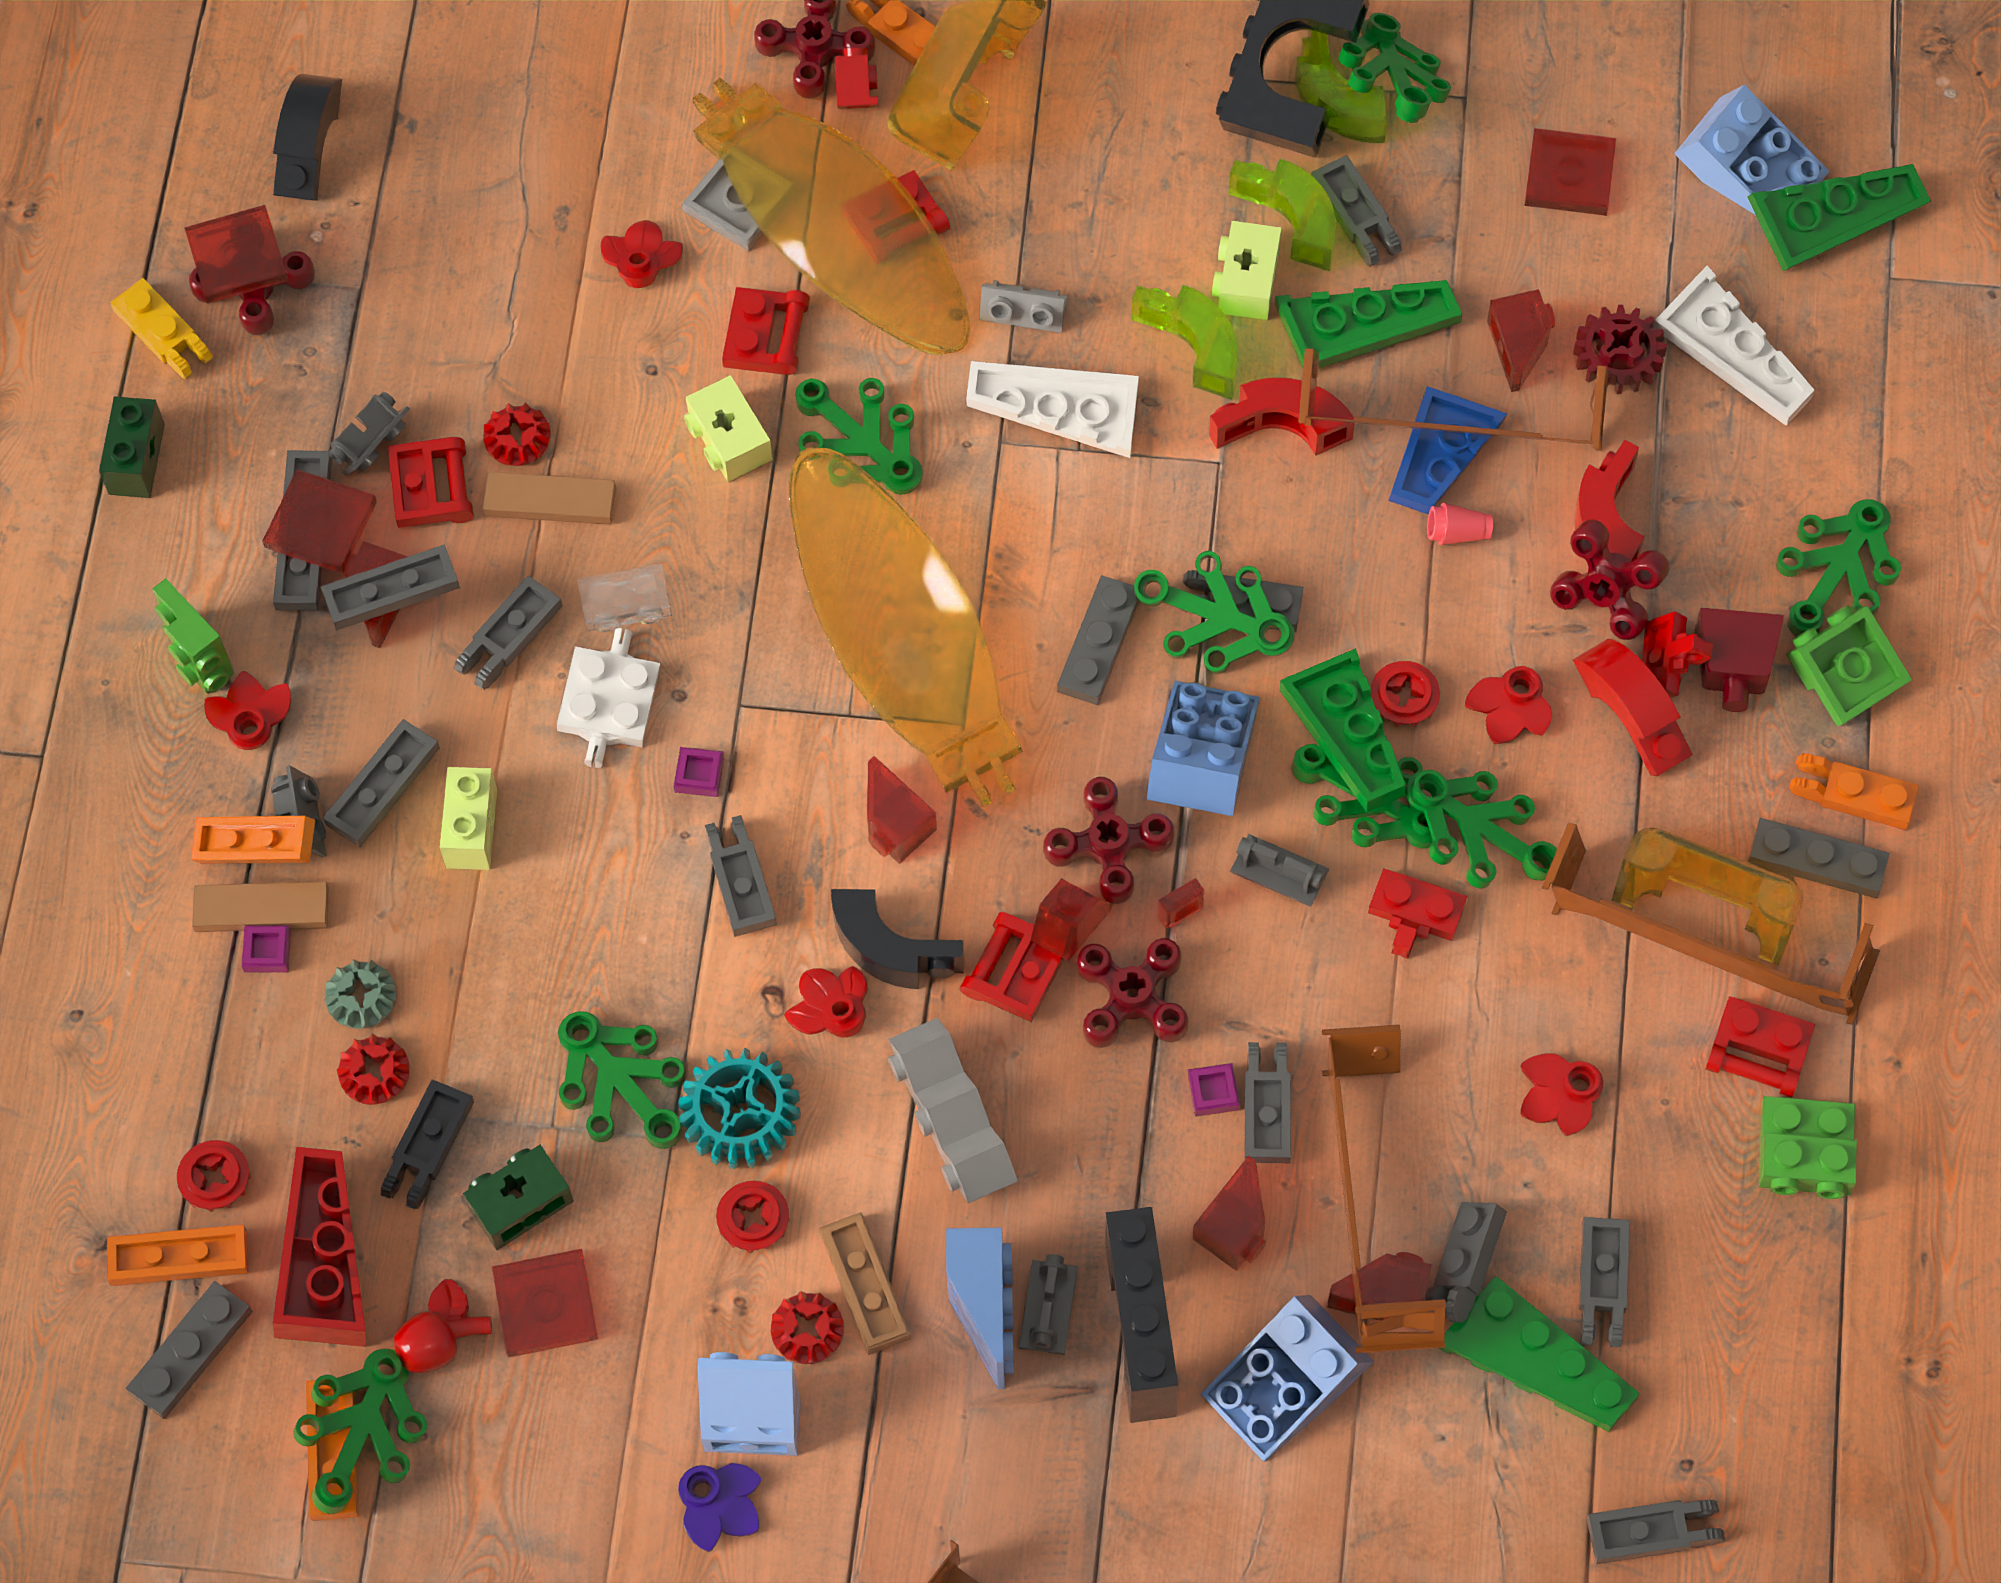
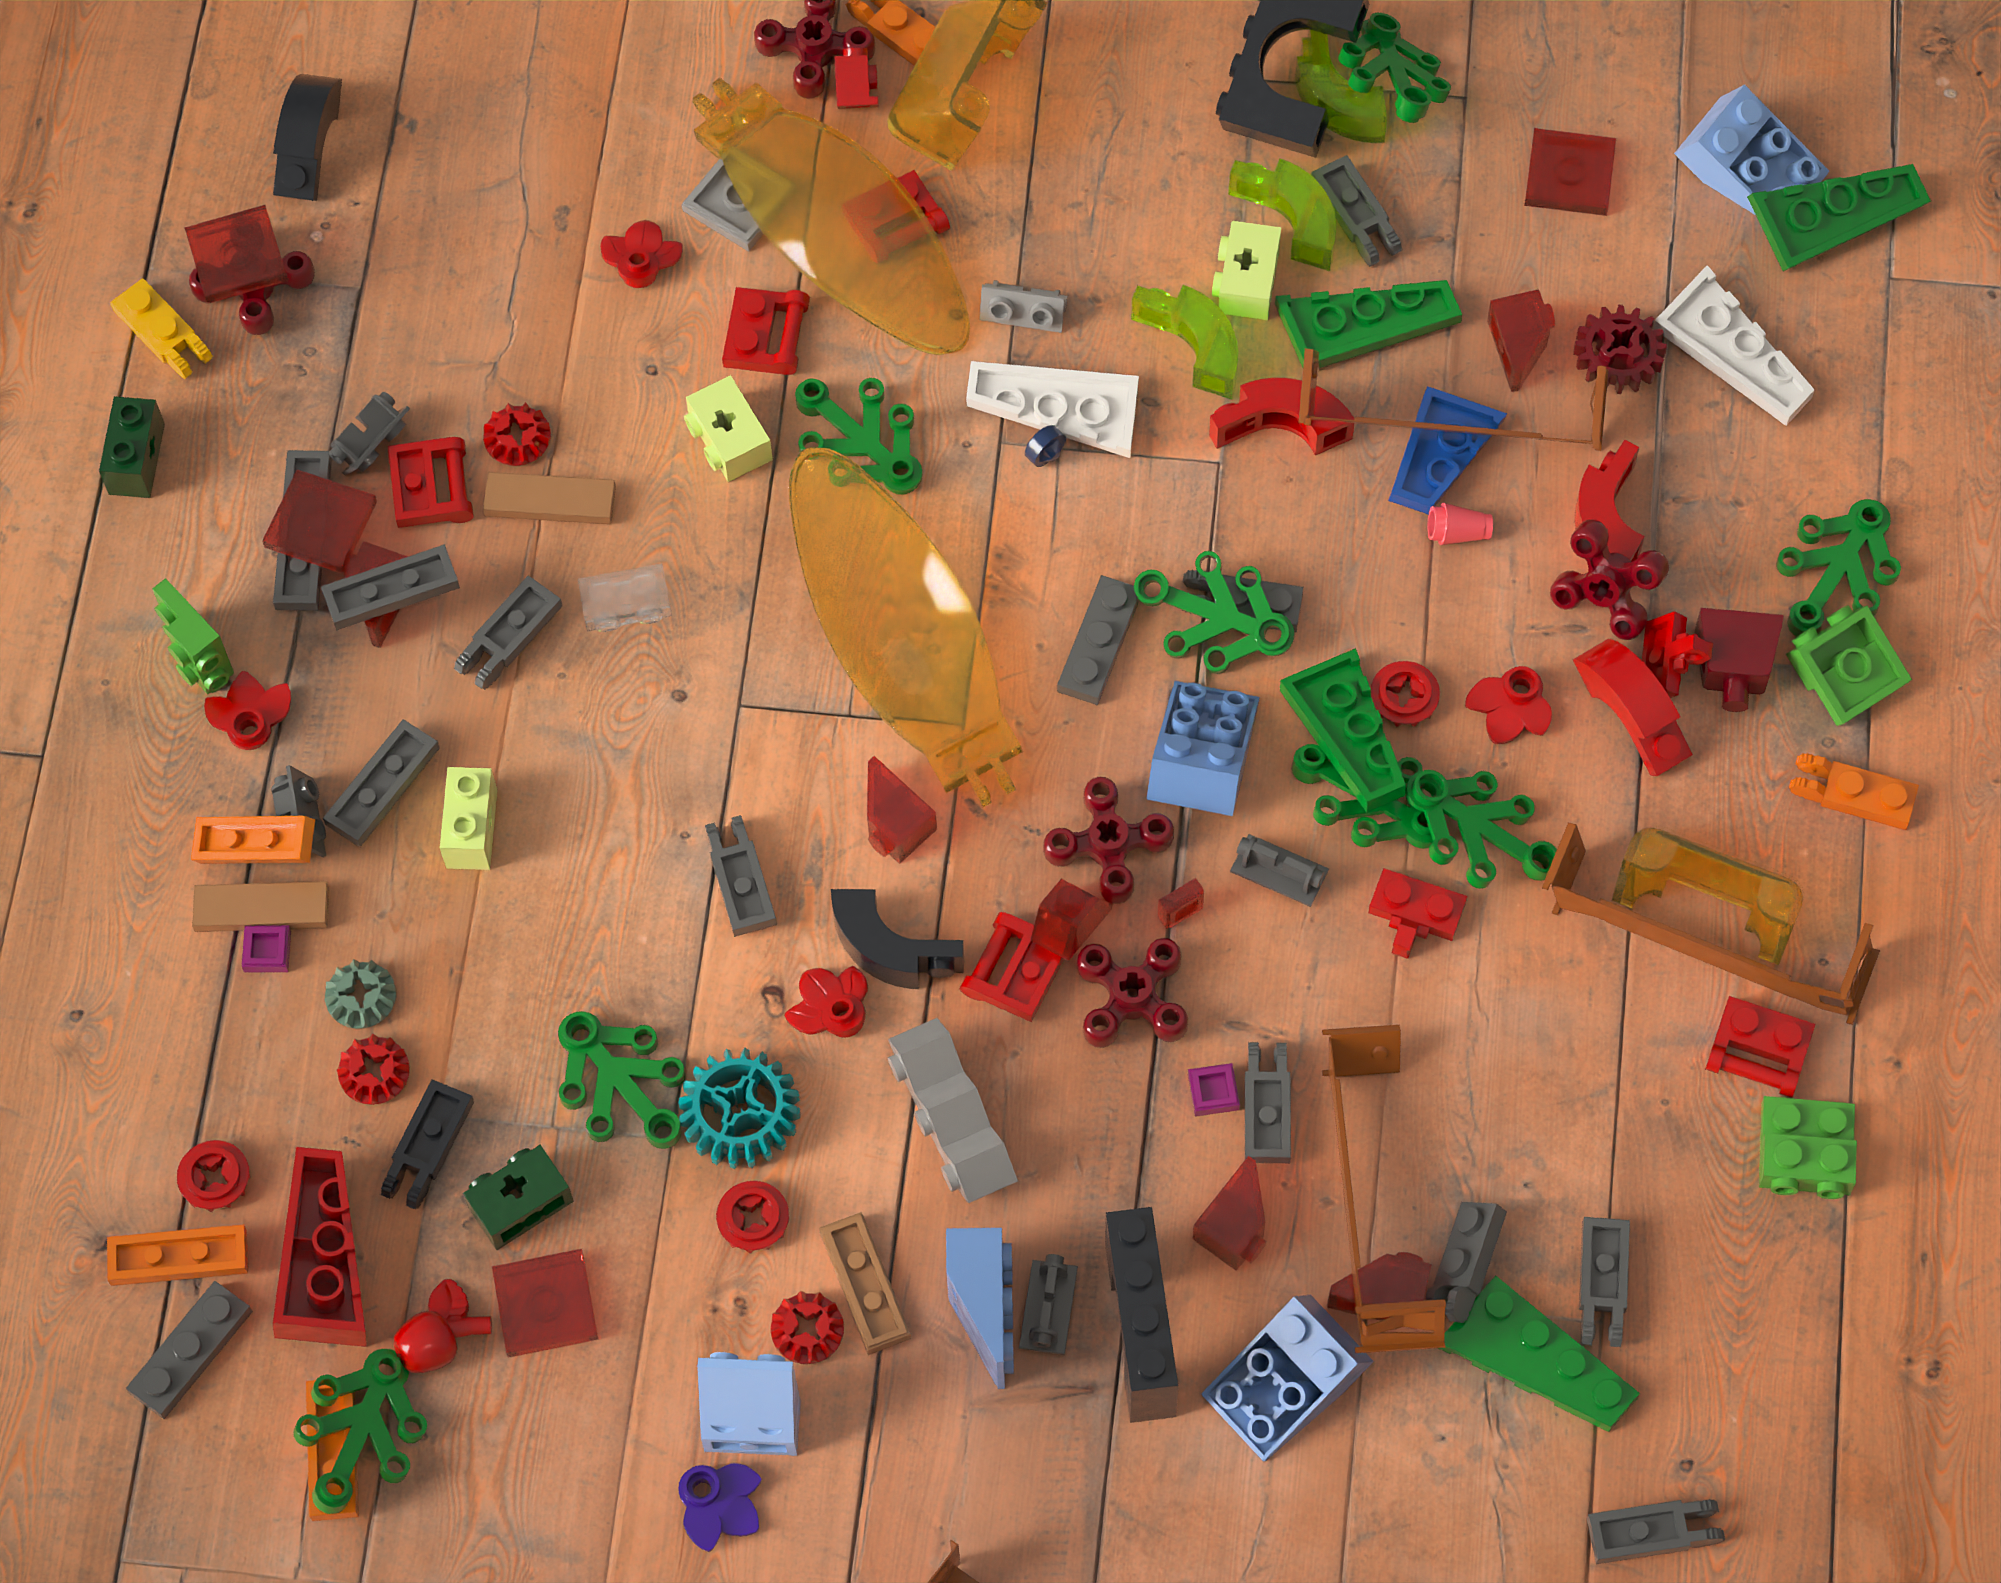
(608, 697): white plate -> none
(698, 772): magenta tile -> none
(1045, 446): none -> dark blue tile
(1554, 1094): red plate -> none
(1819, 858): dark grey plate -> none

